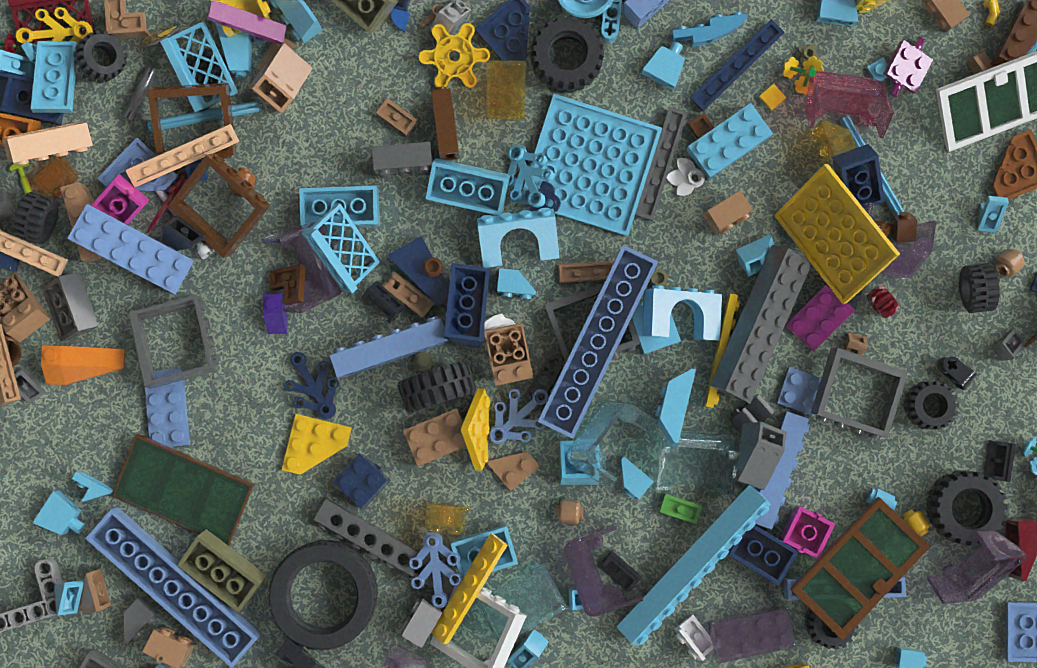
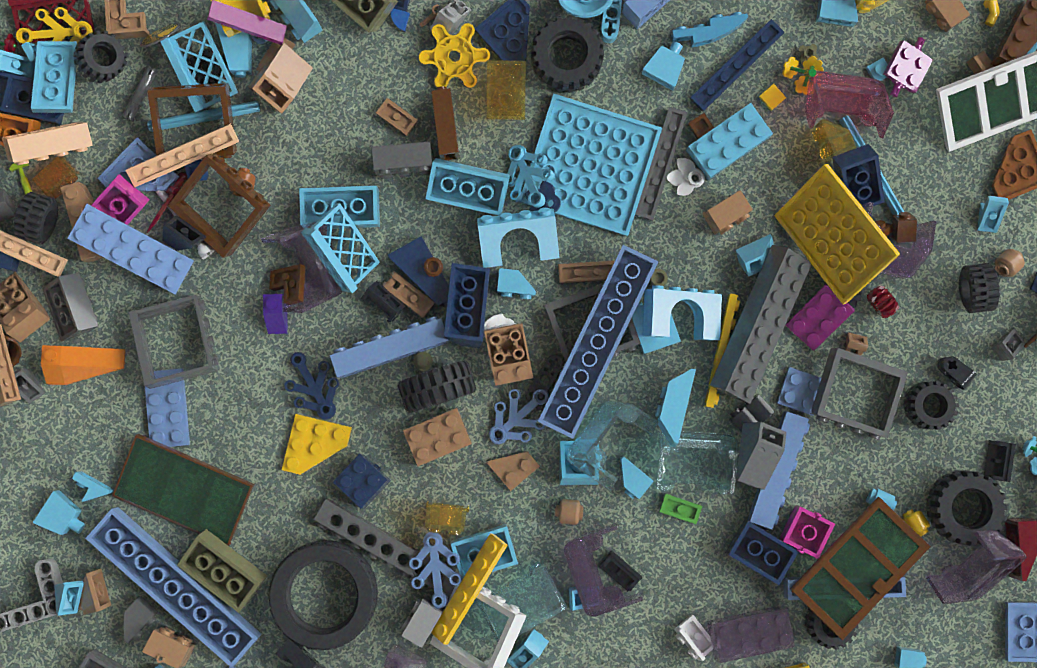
(476, 429): yellow plate -> none
(694, 565): medium azure brick -> none

